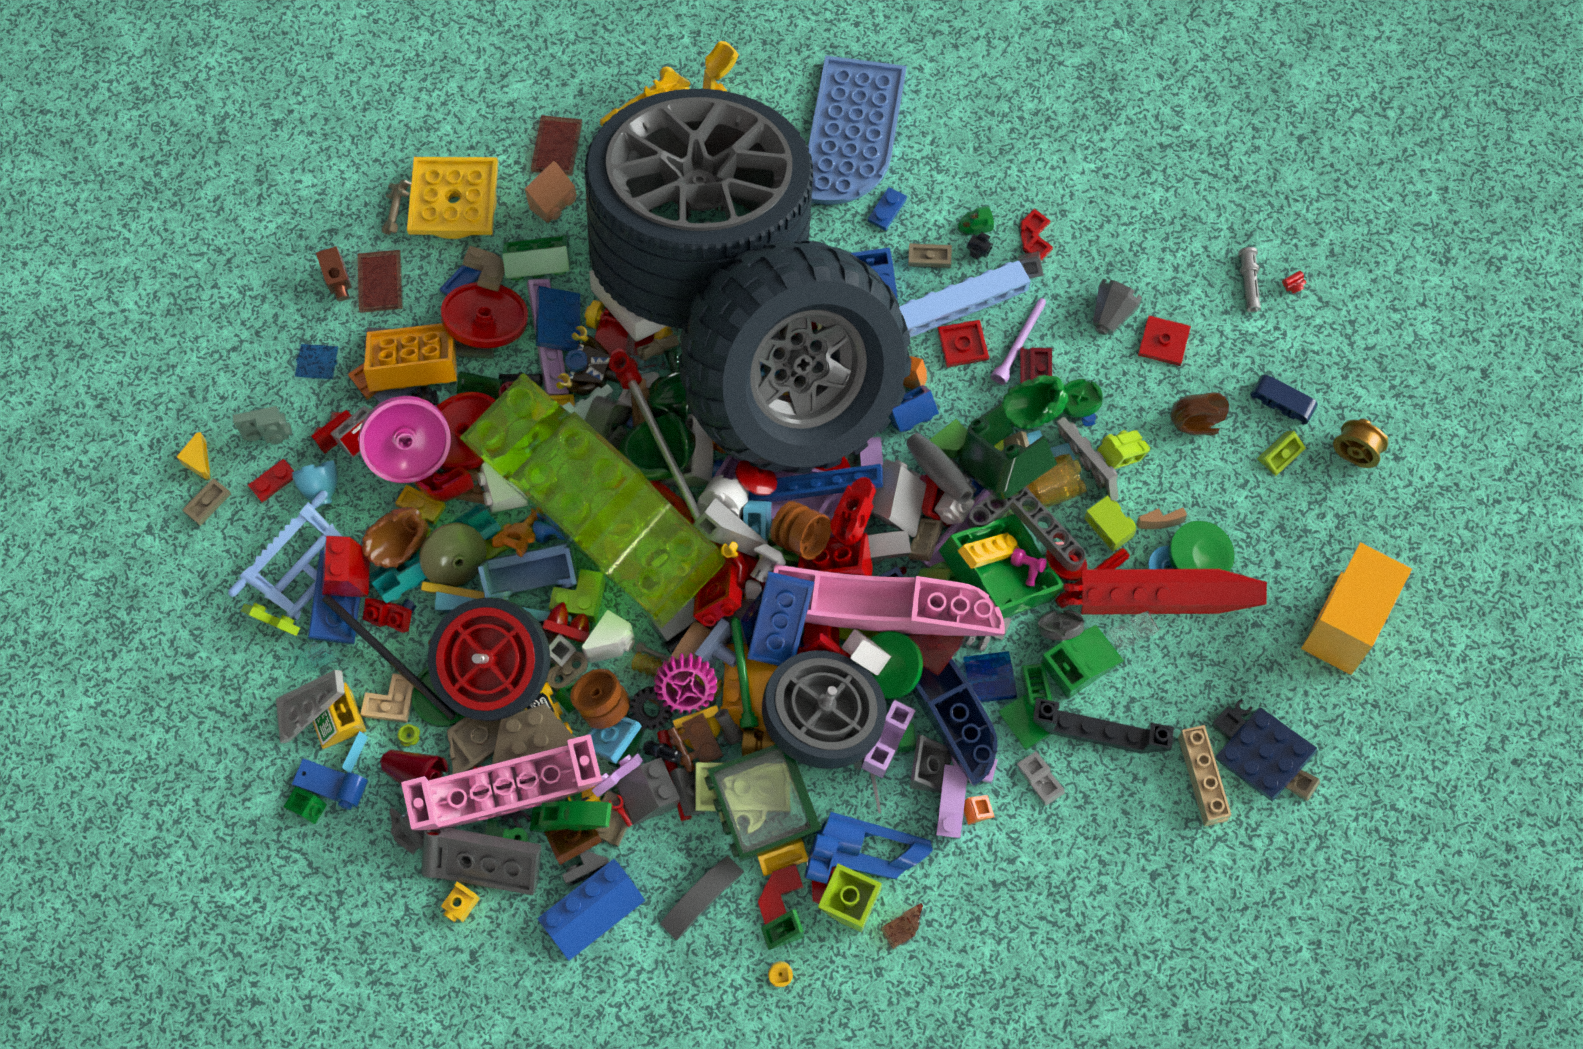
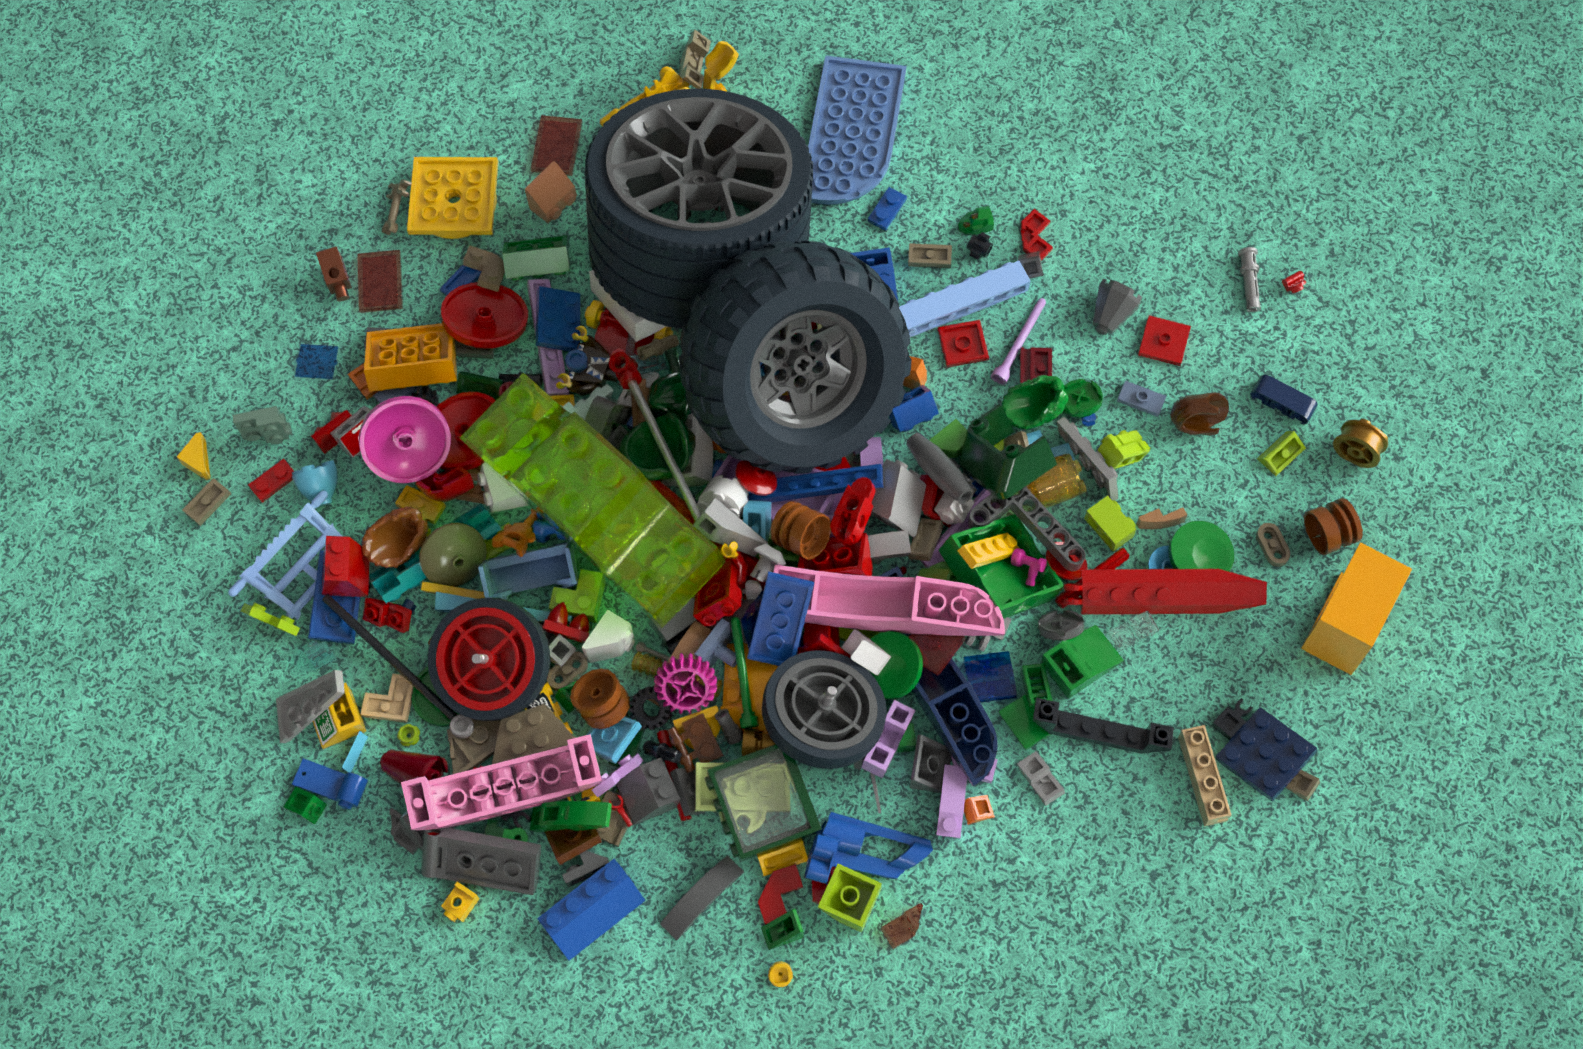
(461, 726): none -> light grey tile
(692, 59): none -> dark tan slope
(1141, 398): none -> sand blue plate
(1274, 545): none -> dark tan plate
(1336, 525): none -> dark orange wheel

